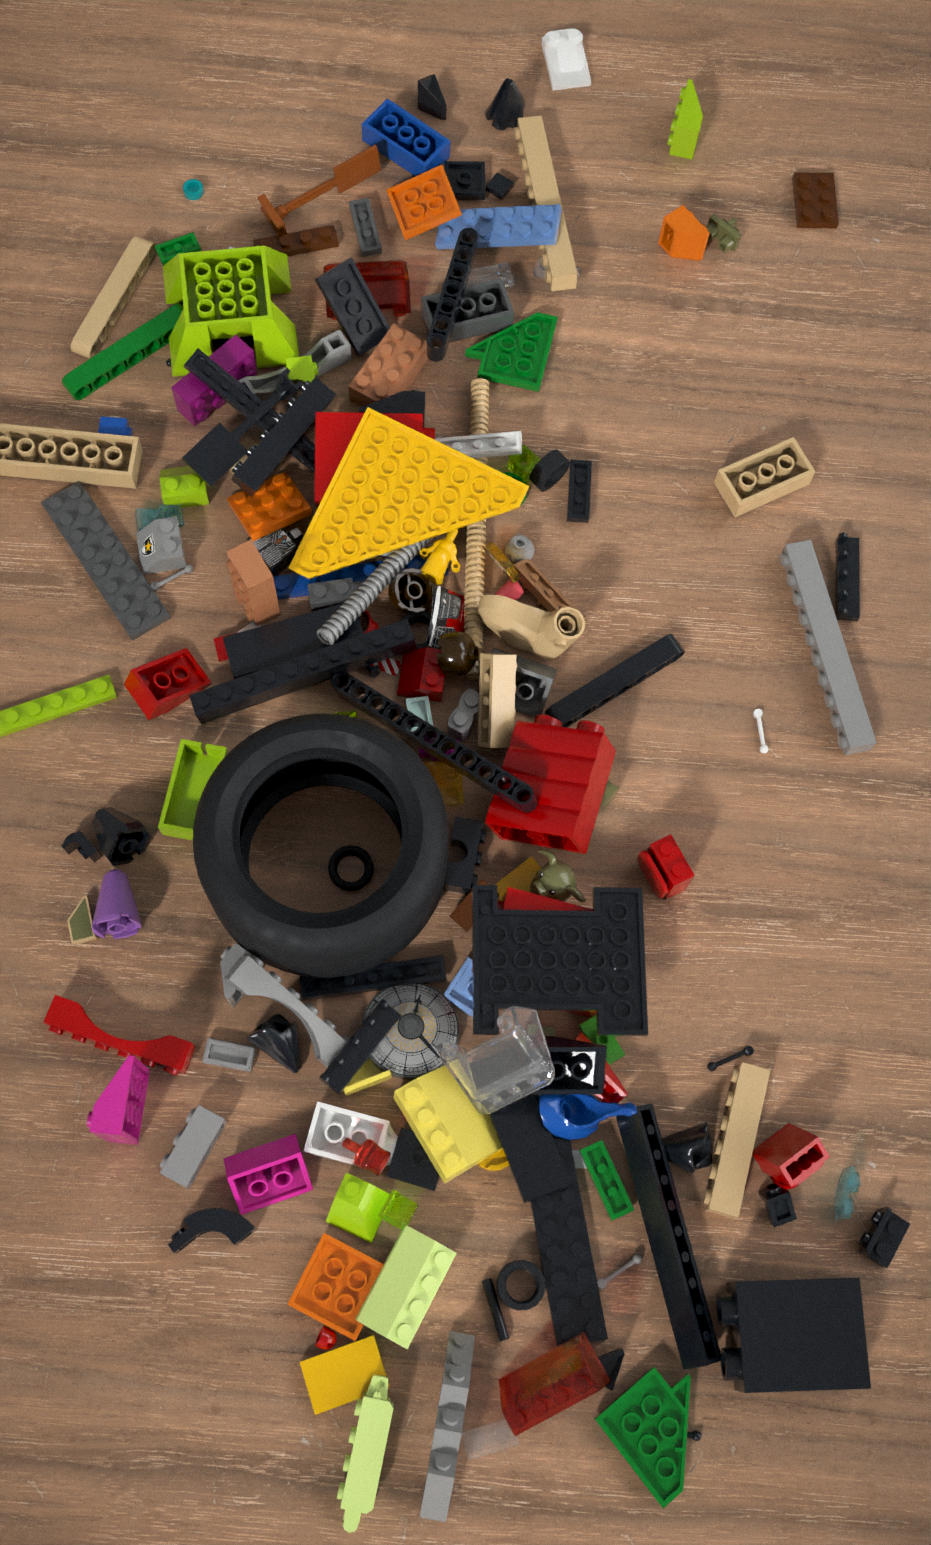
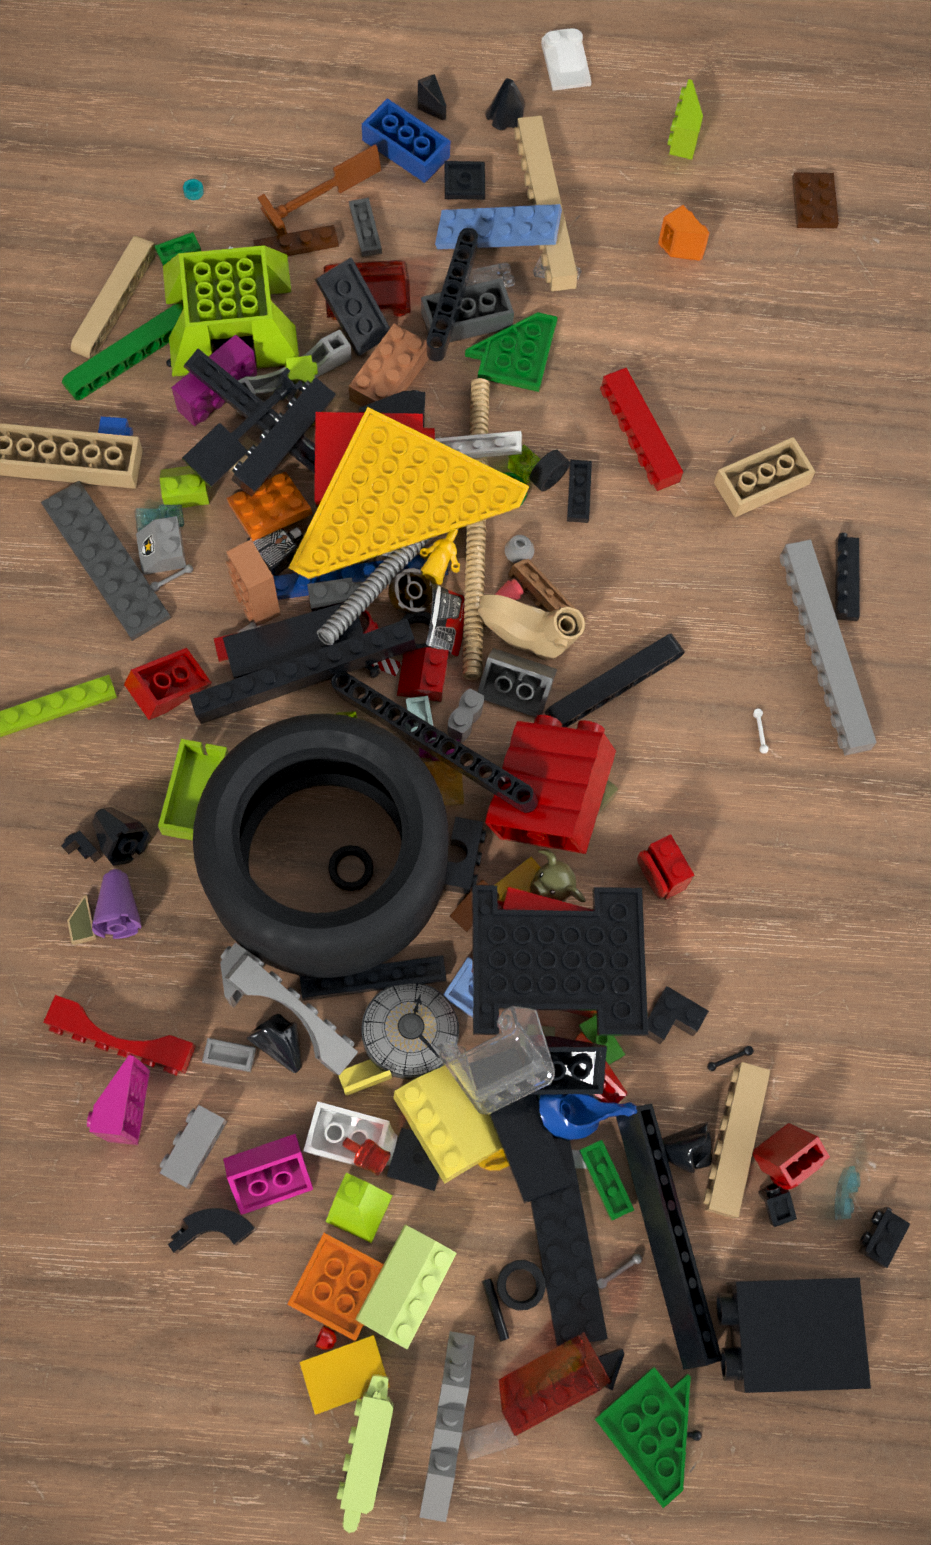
(360, 1047): black hinge -> none
(398, 1210): clear neon green panel -> none
(423, 202): orange plate -> none
(457, 653): dark brown cylinder -> none
(496, 699): tan brick -> none
(499, 186): black tile -> none
(502, 561): clear yellow tile -> none
(641, 429): none -> red brick
(674, 1010): none -> black brick
(725, 232): olive hips -> none

